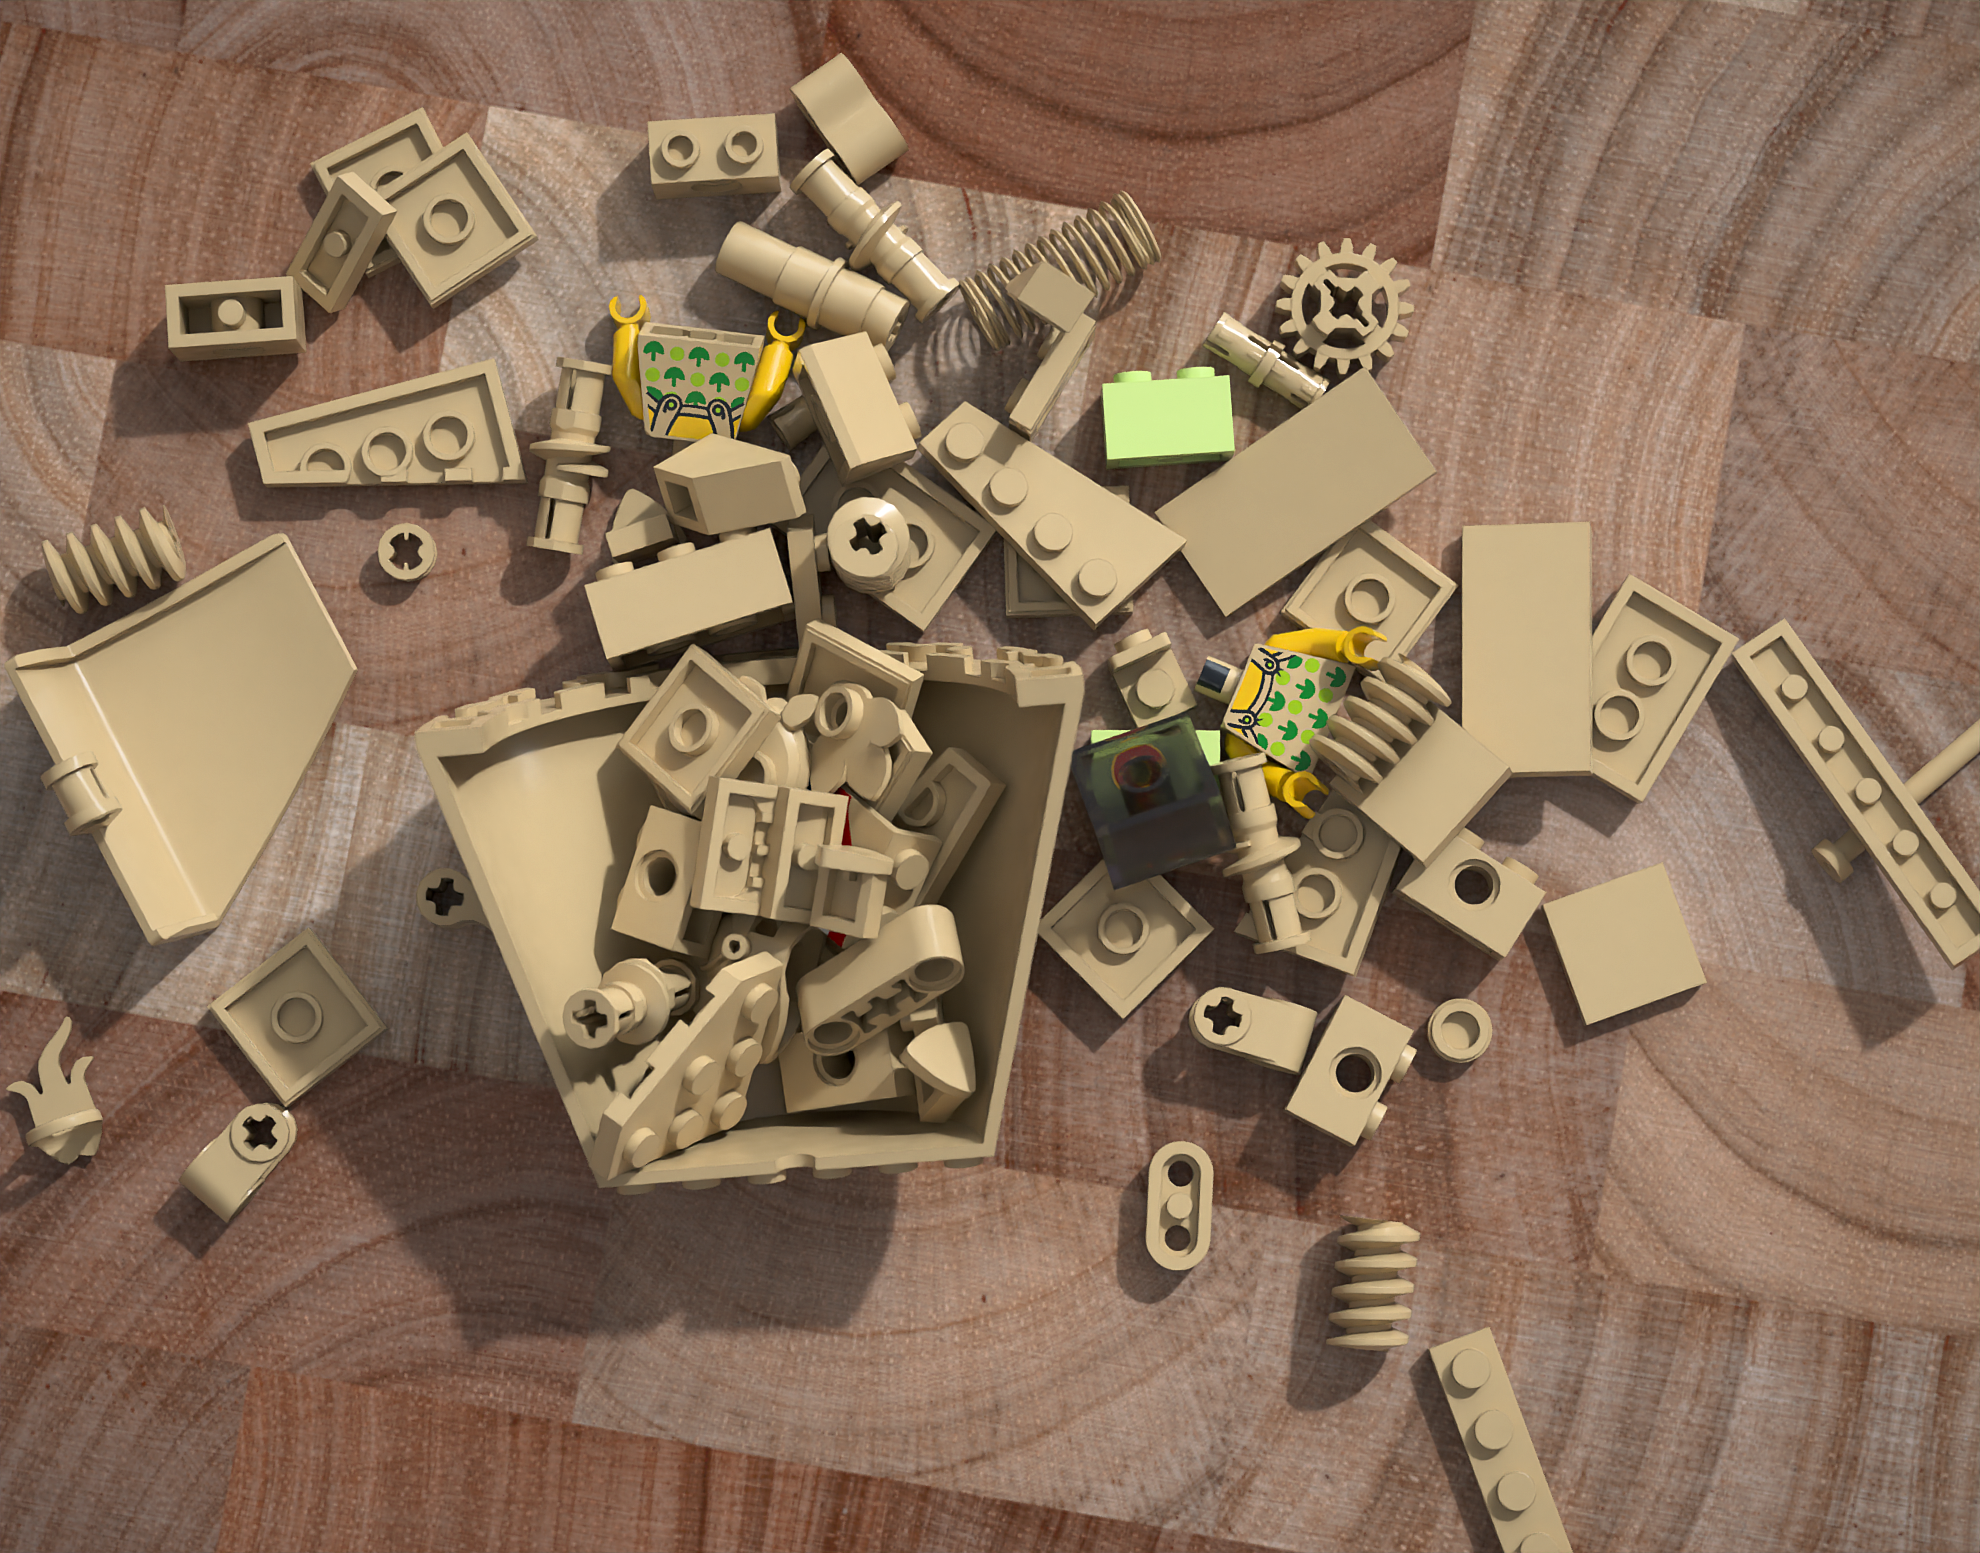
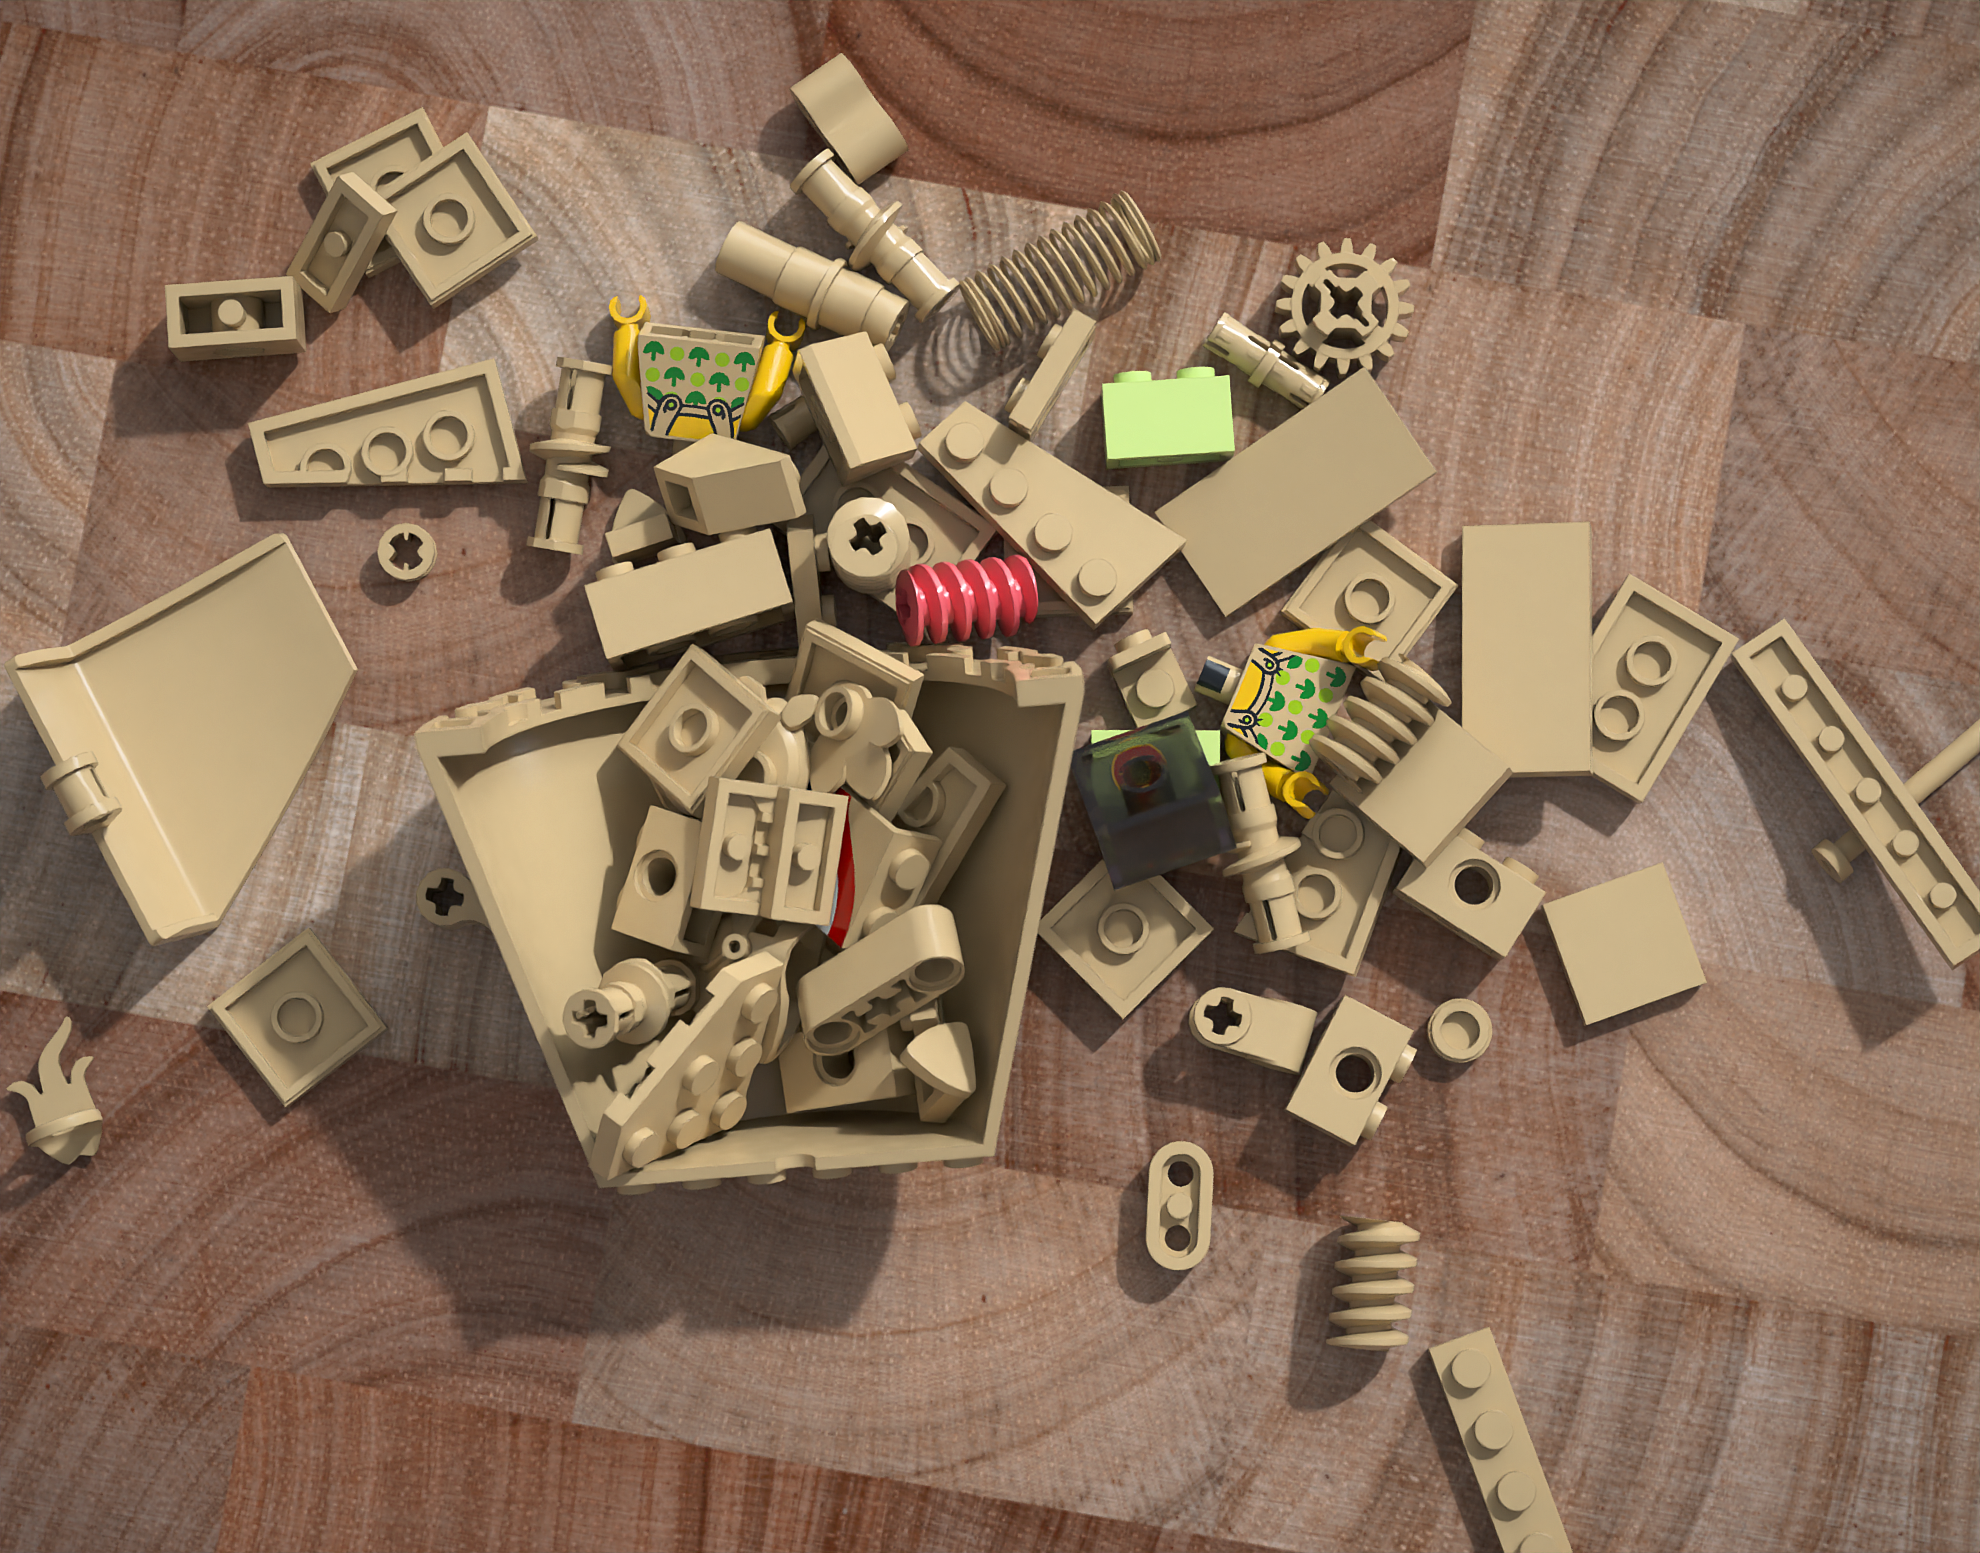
(115, 561): tan piece -> none
(233, 1166): tan piece -> none
(714, 156): tan brick -> none
(850, 889): tan tile -> none
(964, 596): none -> coral piece
(1050, 295): tan slope -> none

